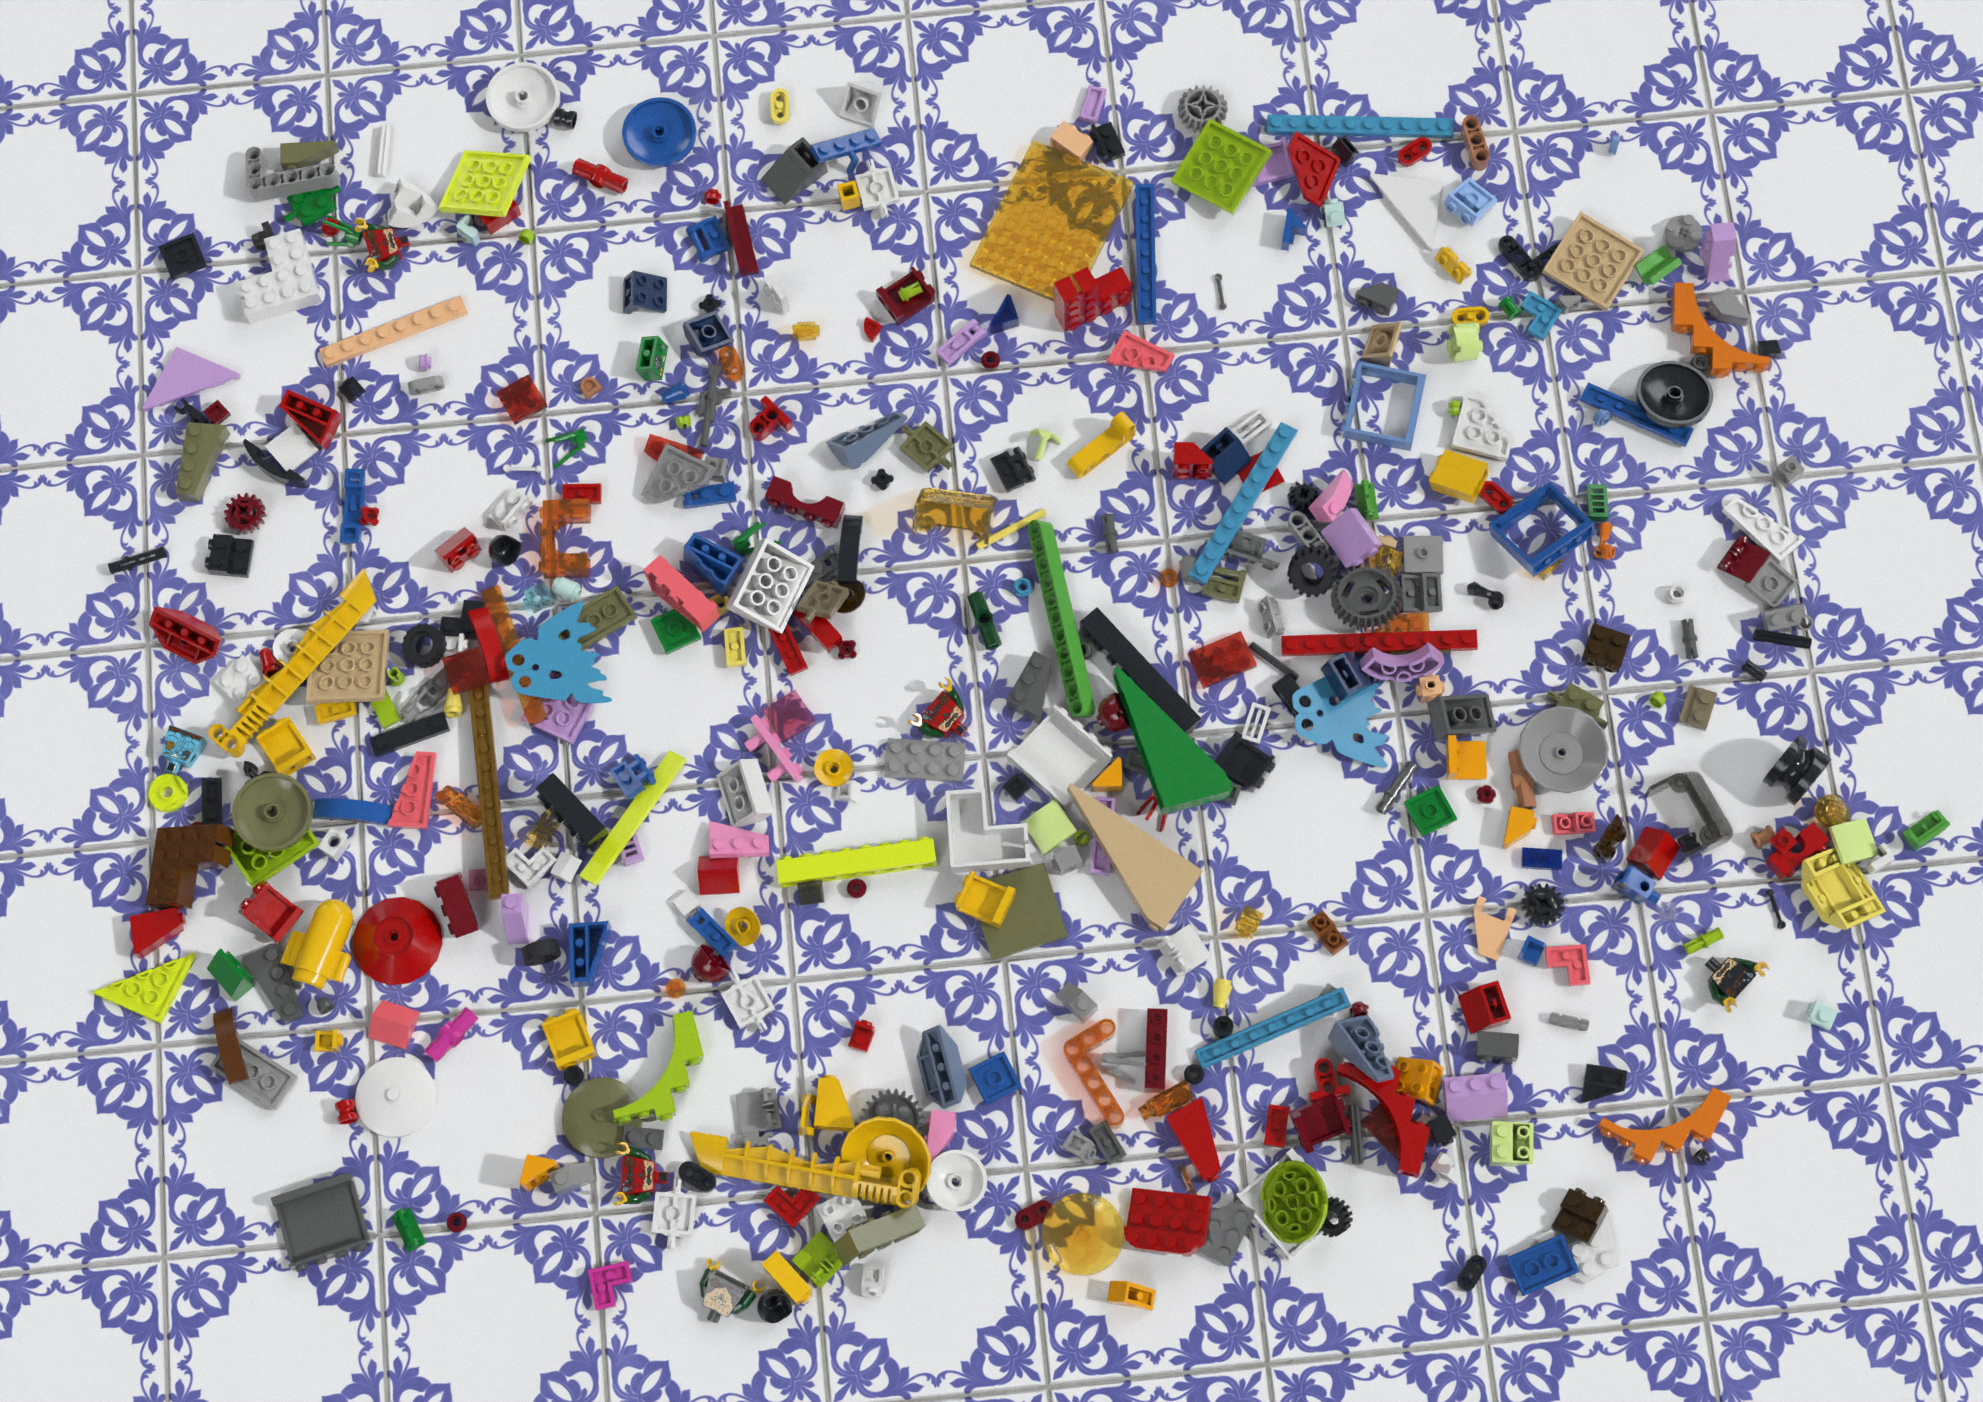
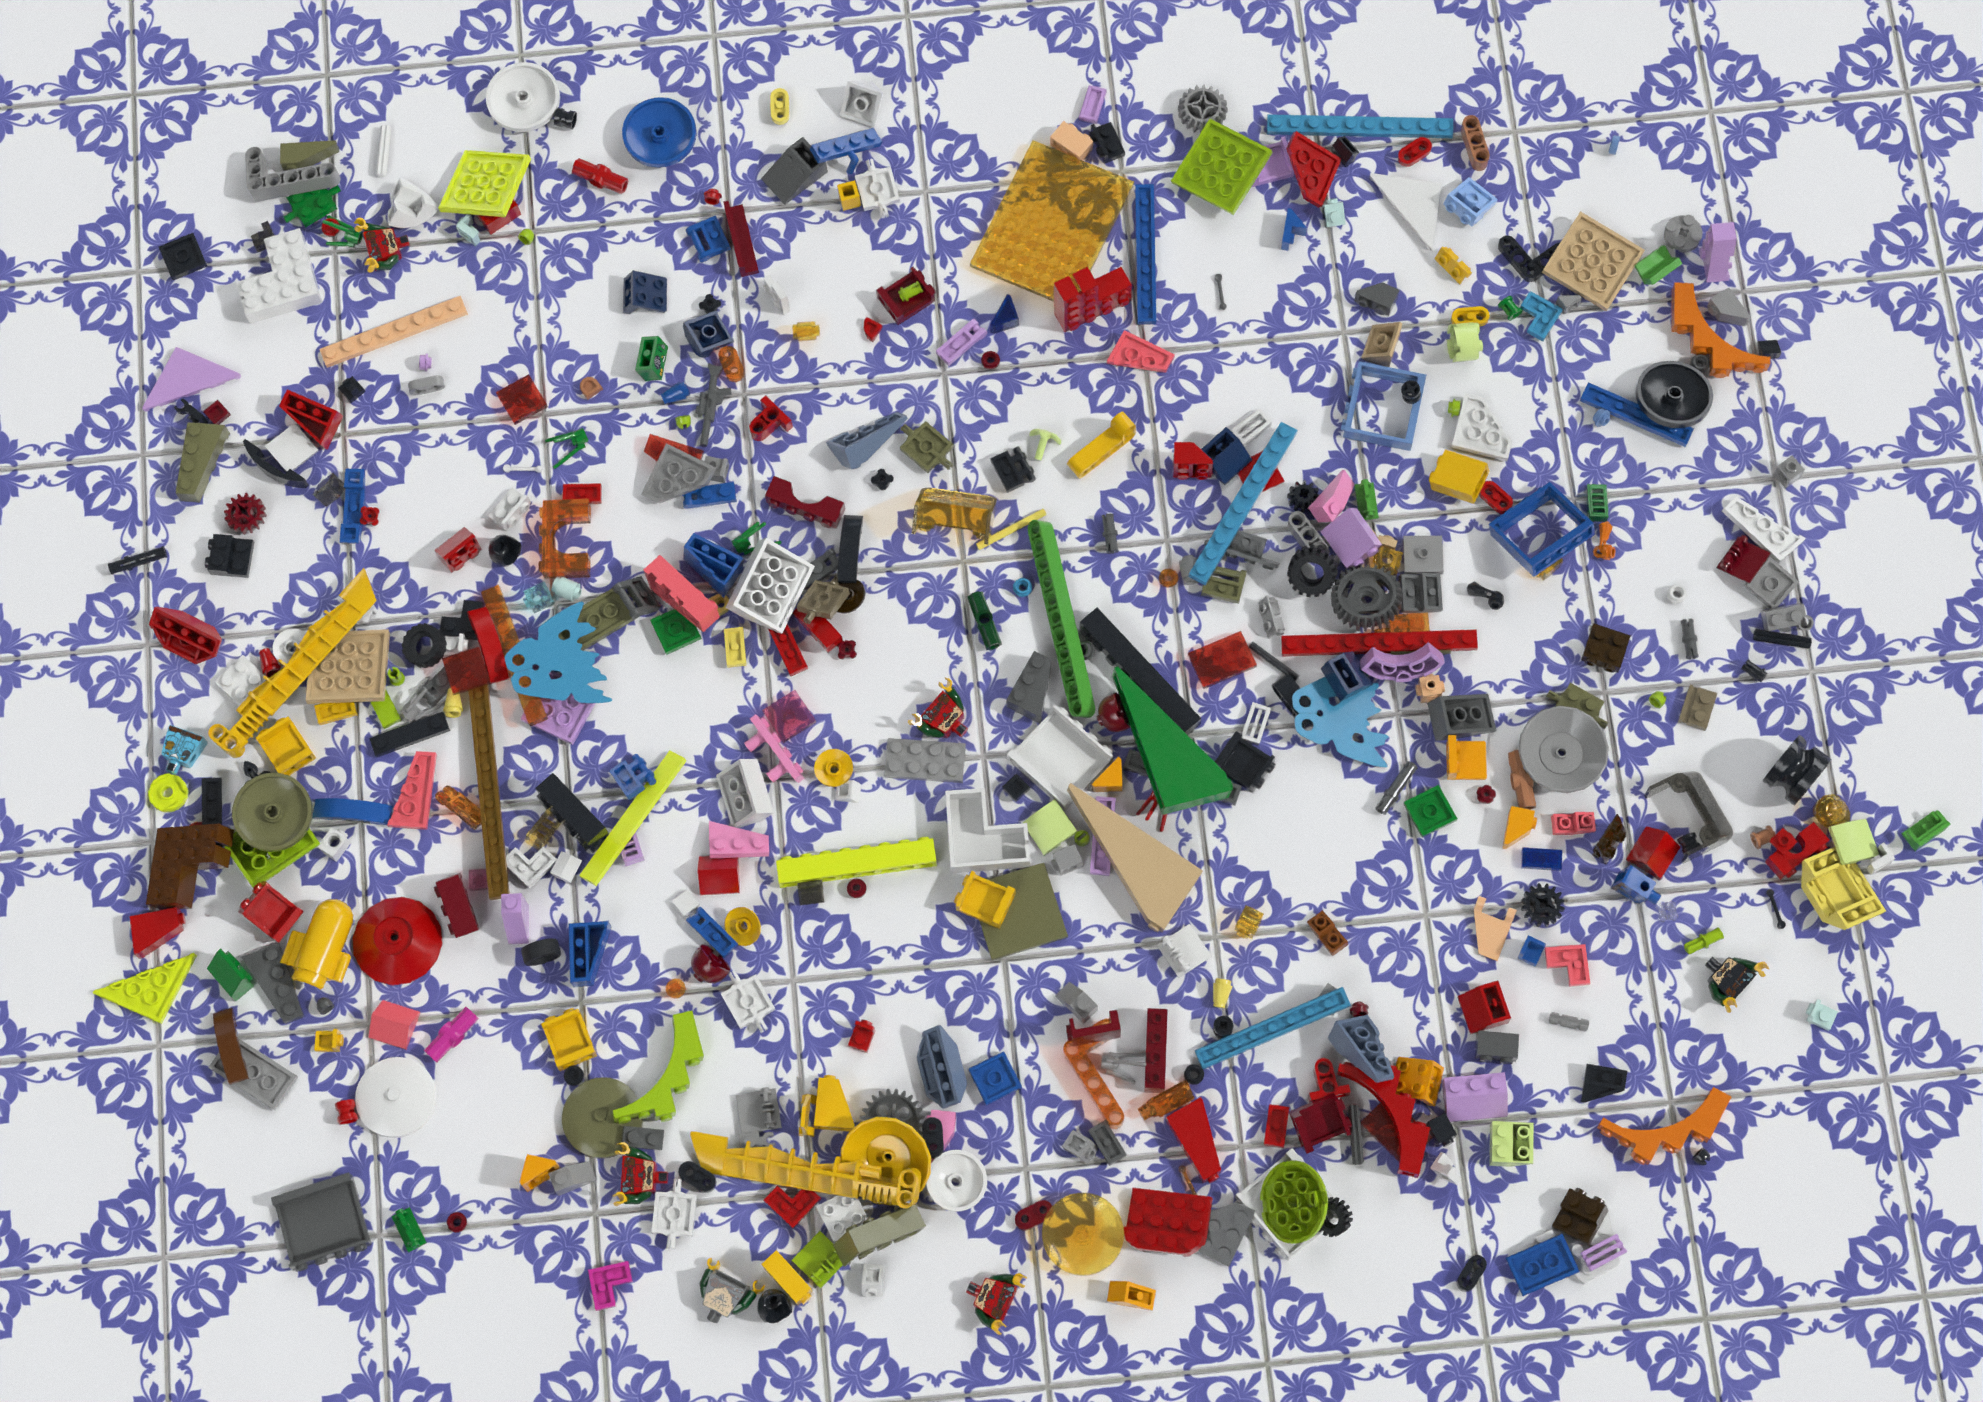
(329, 490): none -> clear smoke panel
(641, 595): none -> dark grey plate
(933, 1136): none -> black plate
(995, 1298): none -> torso
(1094, 1033): none -> dark red panel
(1410, 387): none -> black wheel
(1619, 1244): none -> lavender tile

